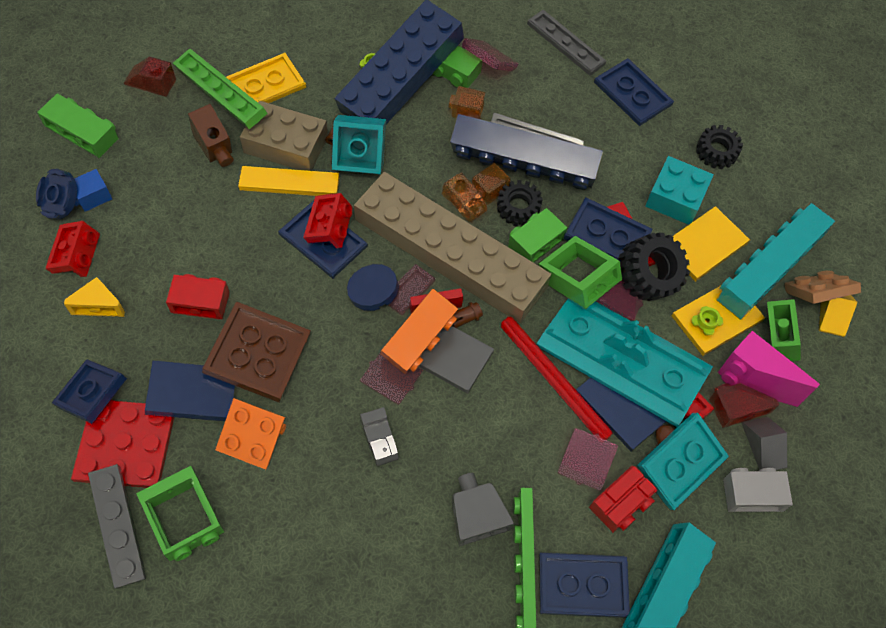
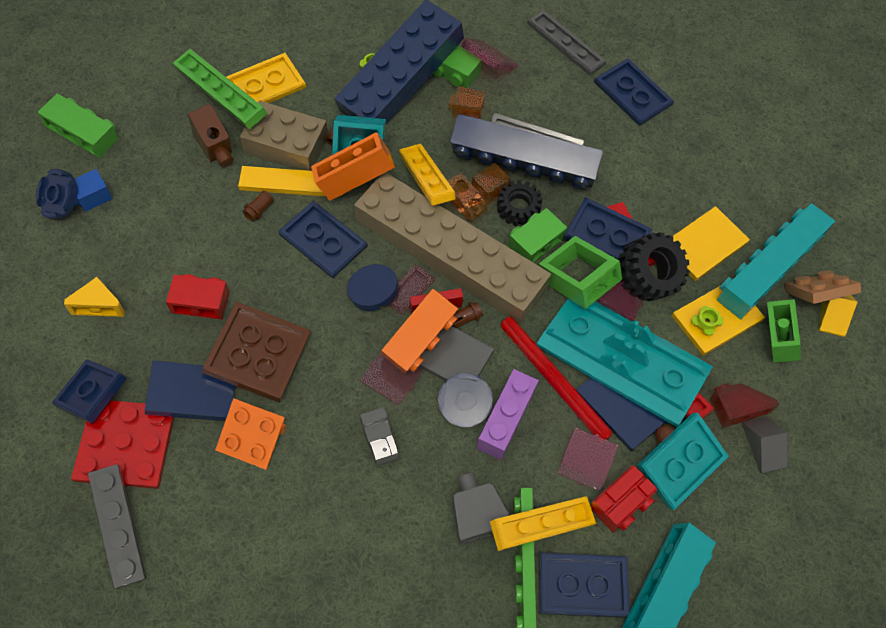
(73, 249): red bracket -> none
(152, 76): clear red slope -> none
(168, 489): bright green window -> none
(257, 206): none -> reddish brown pin
(328, 219): red bracket -> none
(352, 166): none -> orange brick
(427, 174): none -> yellow tile
(465, 400): none -> tile
(507, 414): none -> medium lavender brick
(542, 523): none -> yellow tile
(679, 190): teal brick -> none
(714, 156): black tyre -> none
(757, 490): light grey brick -> none
(767, 371): dark pink slope -> none

